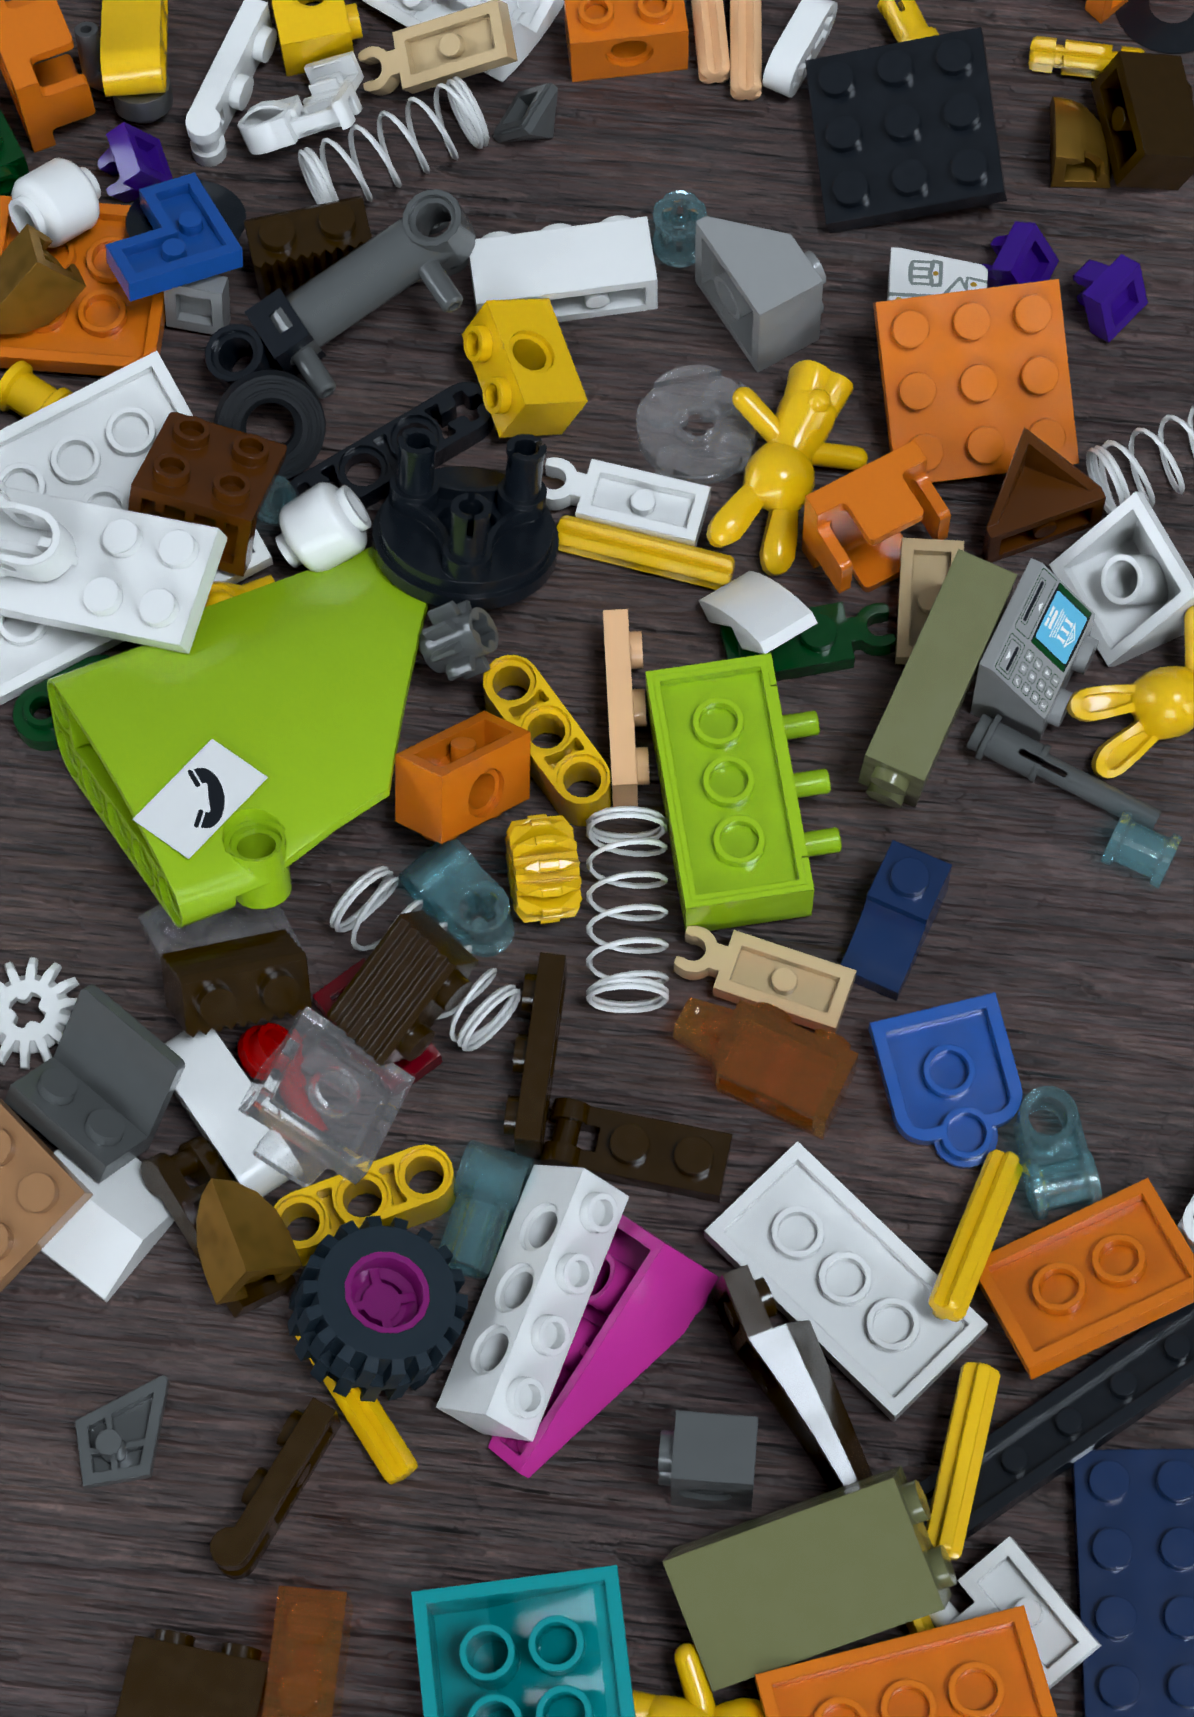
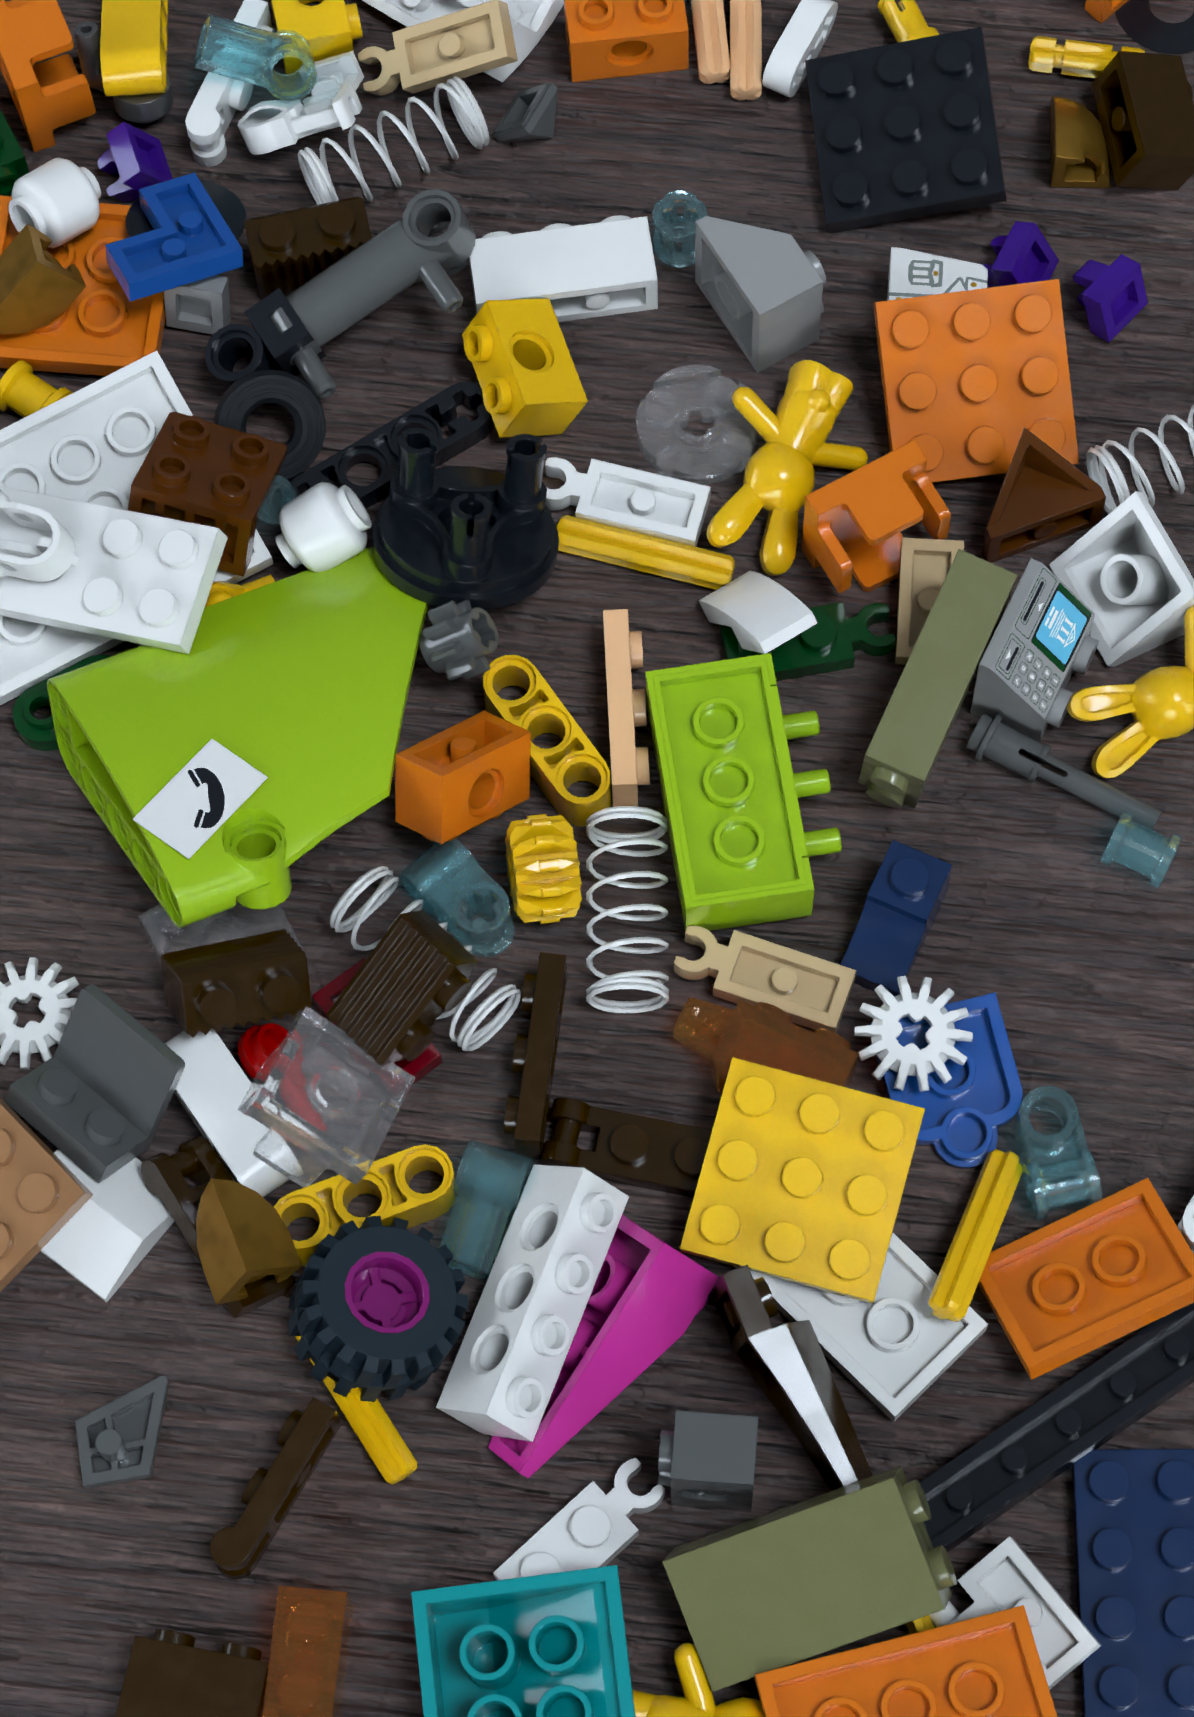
(251, 53): none -> clear light blue piece
(586, 1531): none -> white plate
(802, 1180): none -> yellow plate
(910, 1059): none -> white gear
(962, 1457): yellow axle -> none

